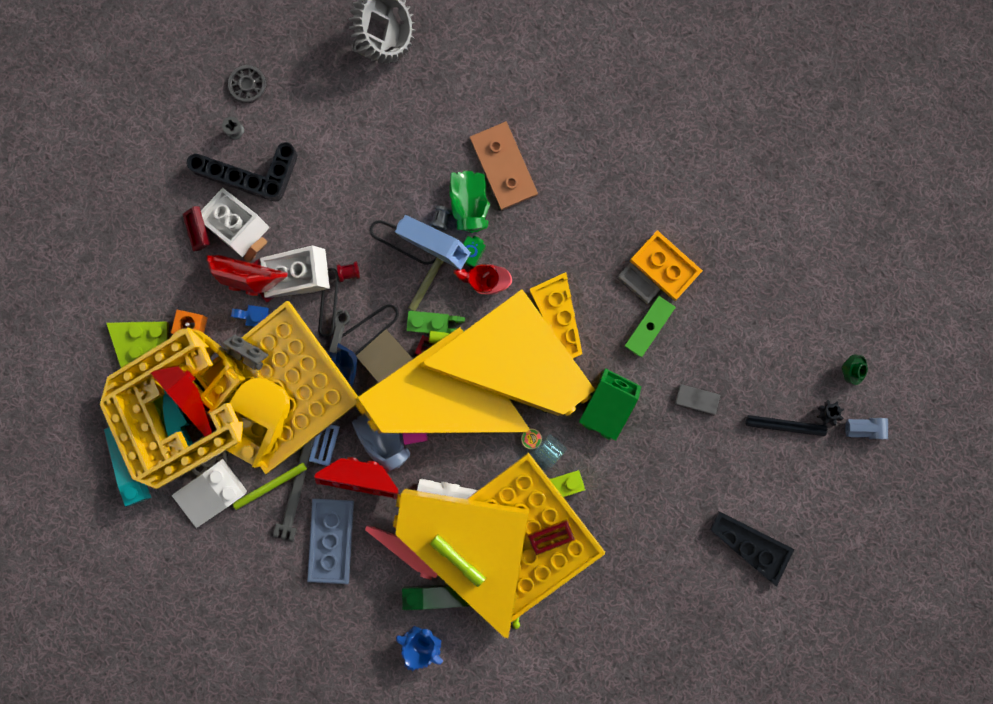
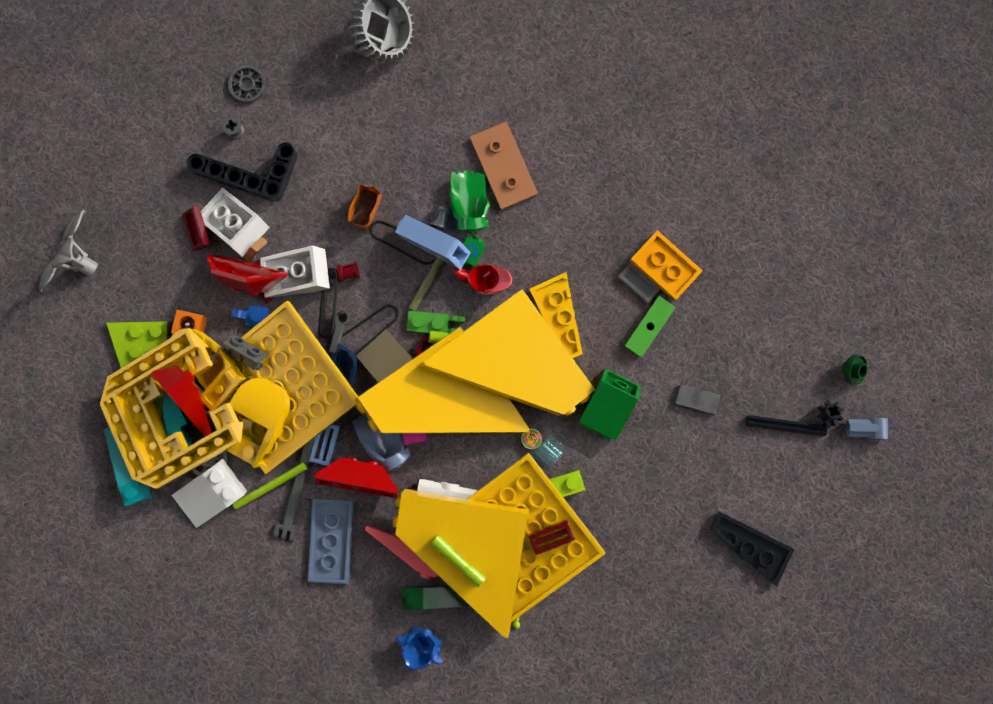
(80, 263): none -> light grey plant
(355, 201): none -> orange piece

